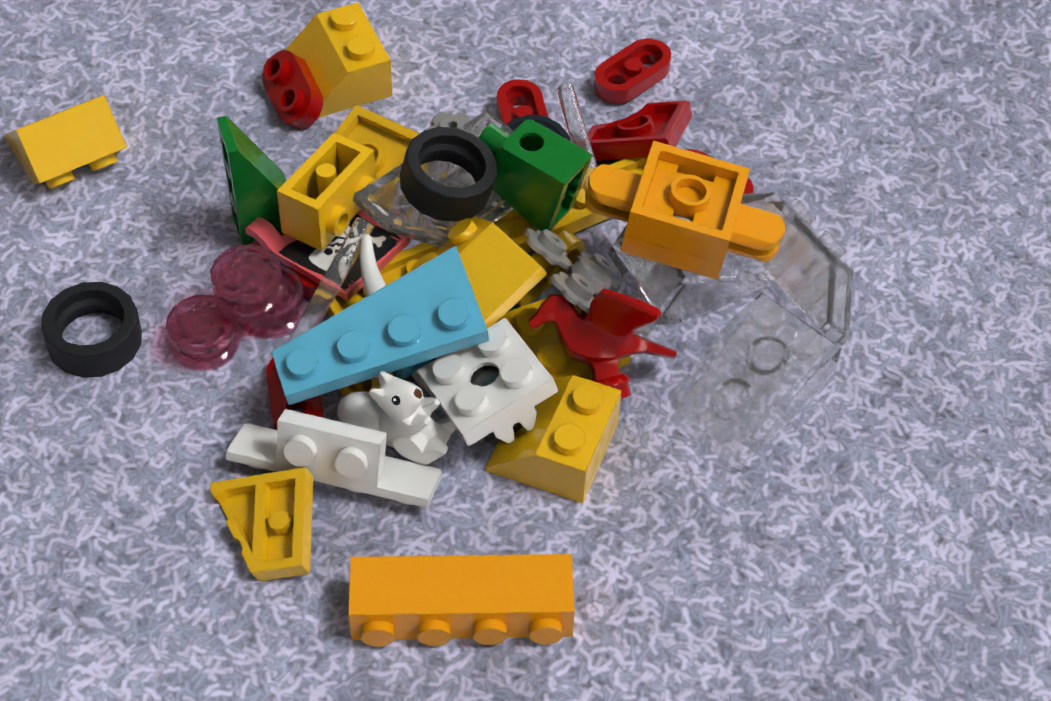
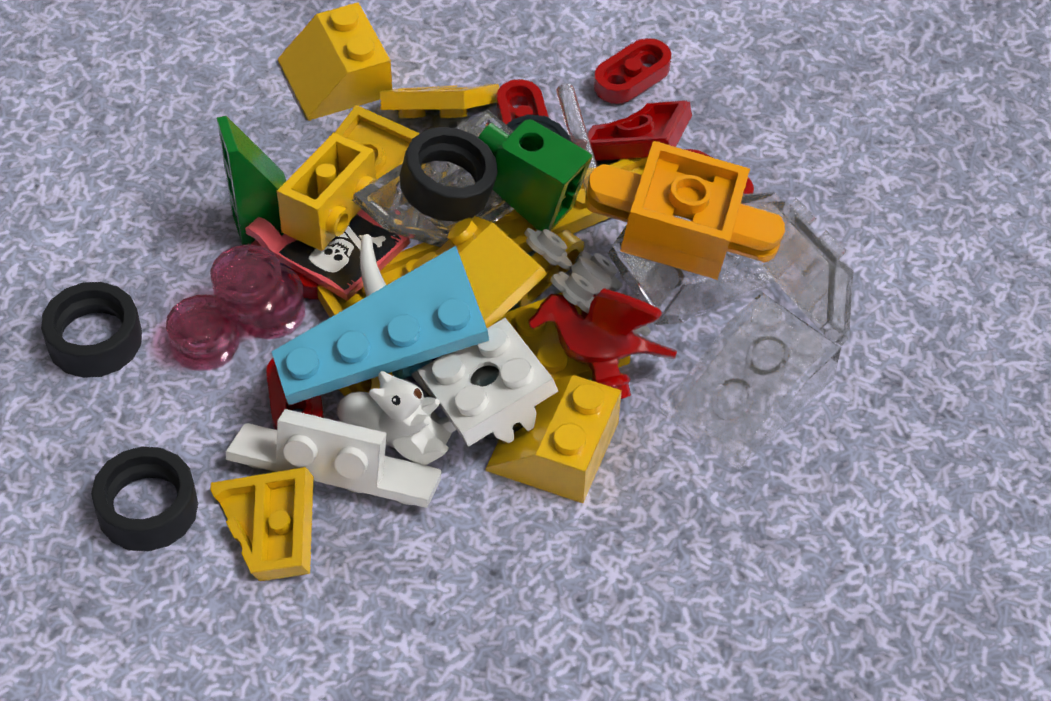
(67, 141): yellow slope -> none
(154, 531): none -> black tyre
(292, 89): red plate -> none
(333, 278): clear bar -> none
(449, 100): none -> yellow wing
(461, 598): light orange brick -> none

